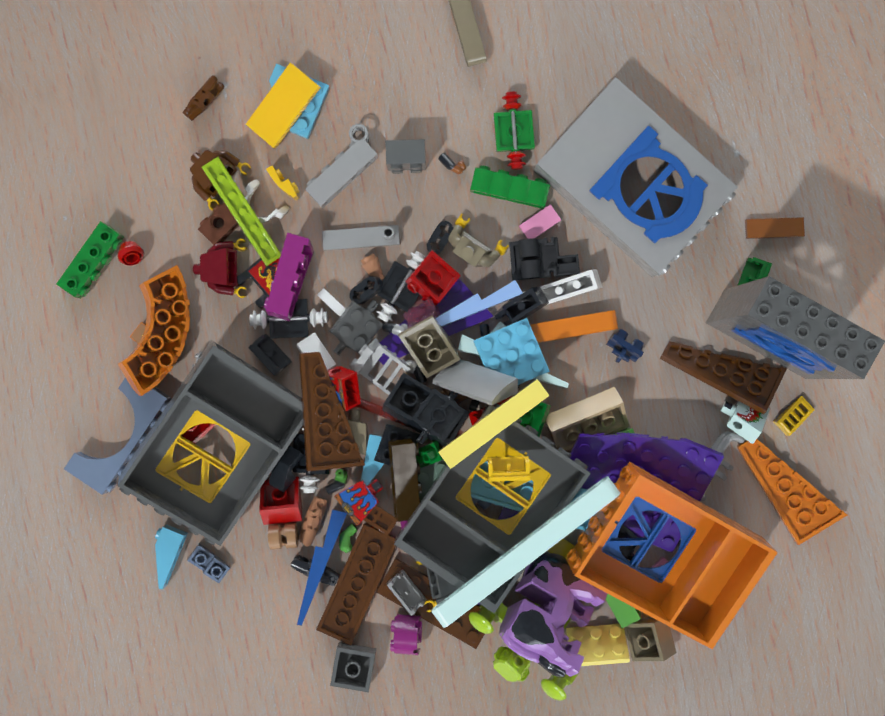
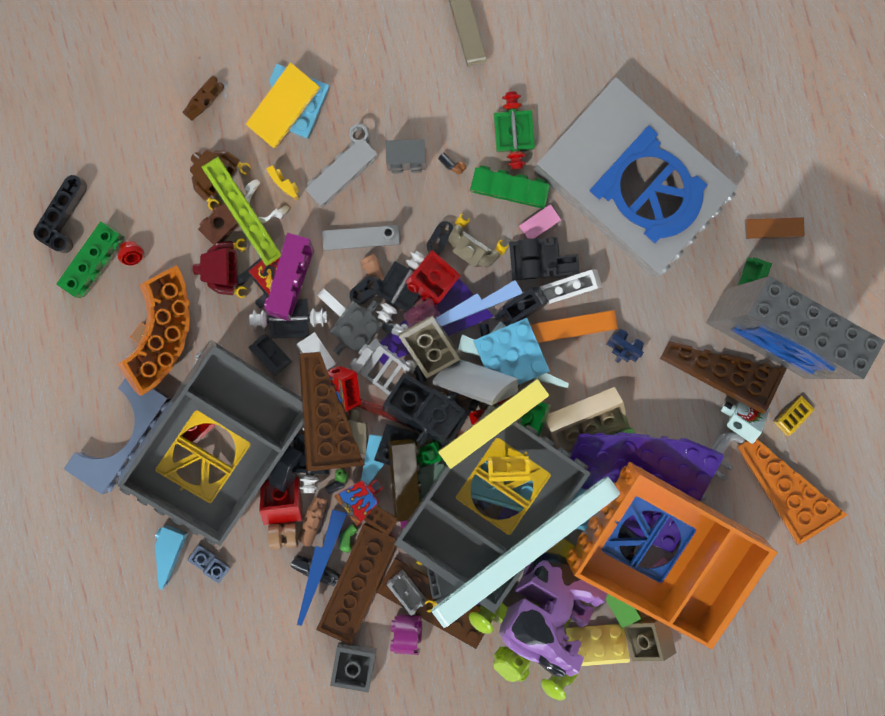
(64, 213): none -> black beam

